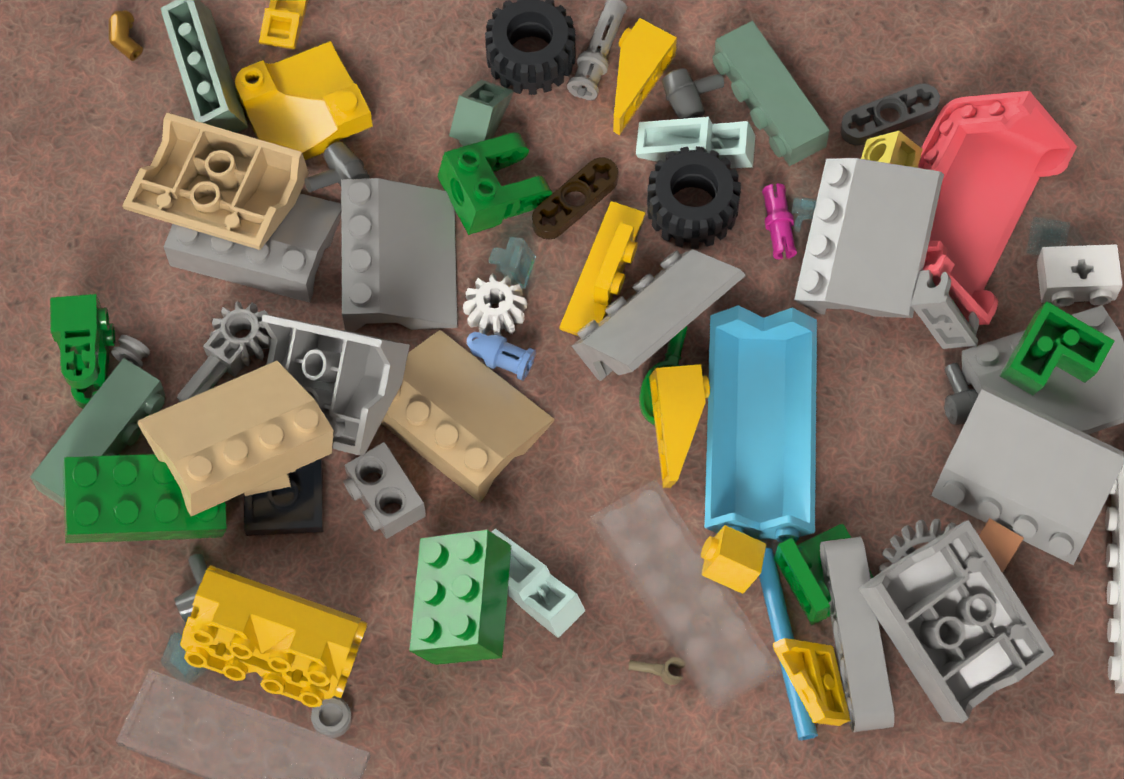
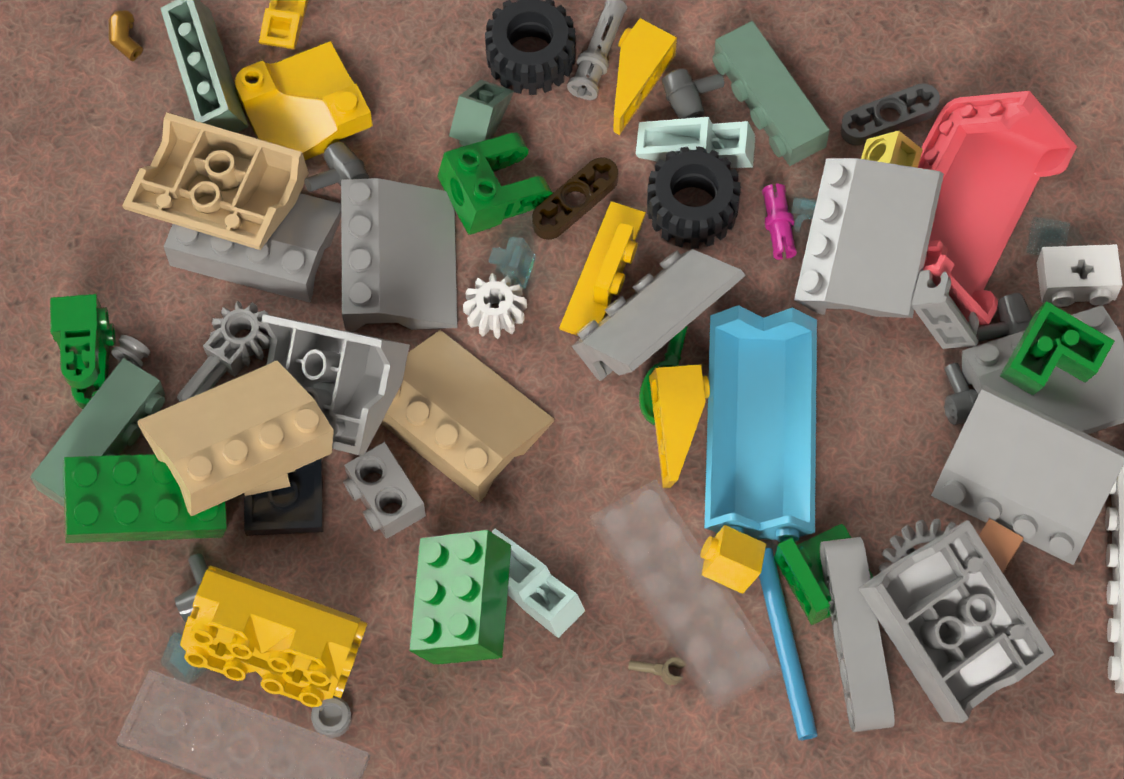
(500, 353): medium blue piece -> none
(816, 679): yellow wing -> none
(1013, 317): none -> dark grey piece

